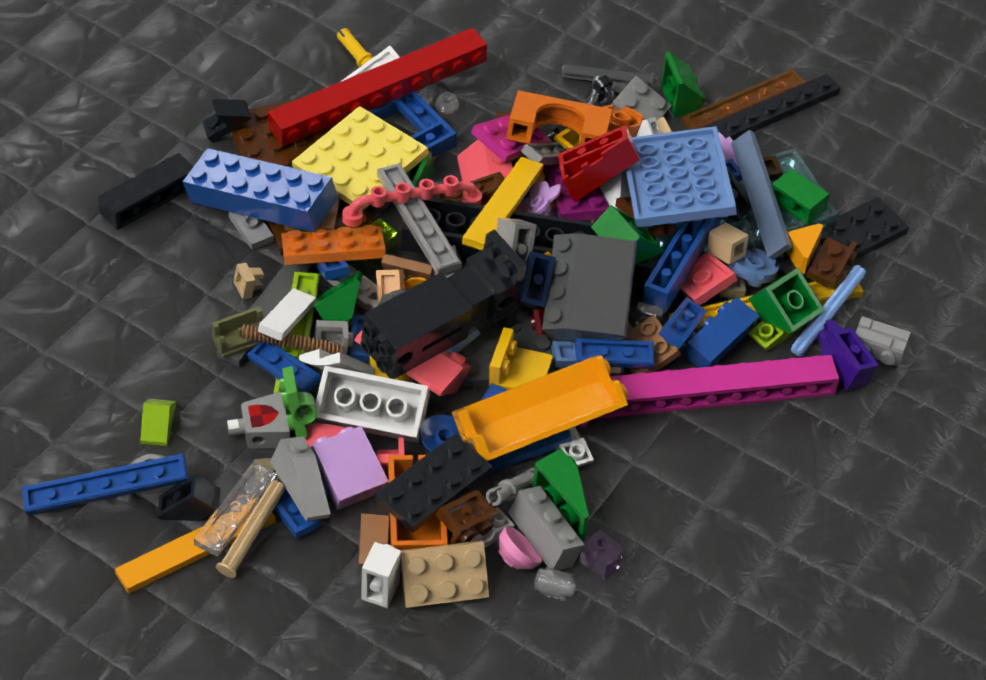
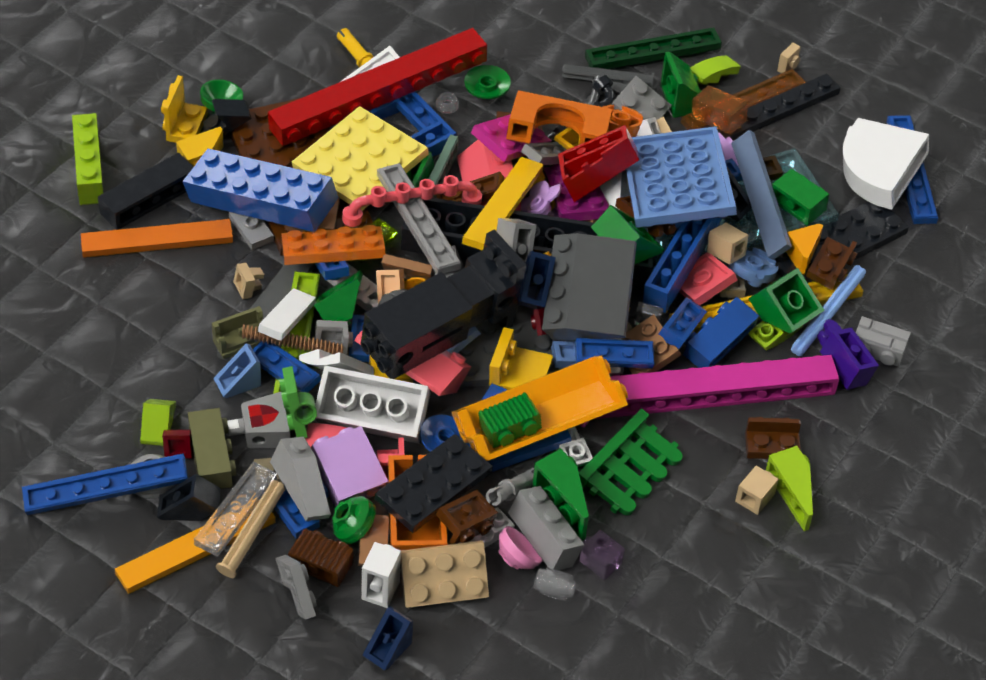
(87, 158): none -> lime brick
(156, 238): none -> orange tile
(177, 442): none -> dark red tile
(181, 118): none -> yellow bracket
(195, 146): none -> yellow slope
(211, 447): none -> olive brick
(219, 90): none -> green piece
(240, 373): none -> medium blue slope
(294, 577): none -> light grey plate
(322, 556): none -> reddish brown brick
(353, 519): none -> green piece
(389, 639): none -> dark blue slope
(445, 161): none -> sand green tile
(487, 82): none -> green dish
(510, 420): none -> green brick
(631, 452): none -> green fence
(653, 49): none -> dark green plate
(713, 68): none -> lime slope
(719, 109): none -> clear orange brick
(756, 489): none -> tan brick
(770, 436): none -> reddish brown bracket
(789, 58): none -> tan plate
(794, 482): none -> lime slope
(882, 160): none -> white brick
(918, 190): none -> blue tile

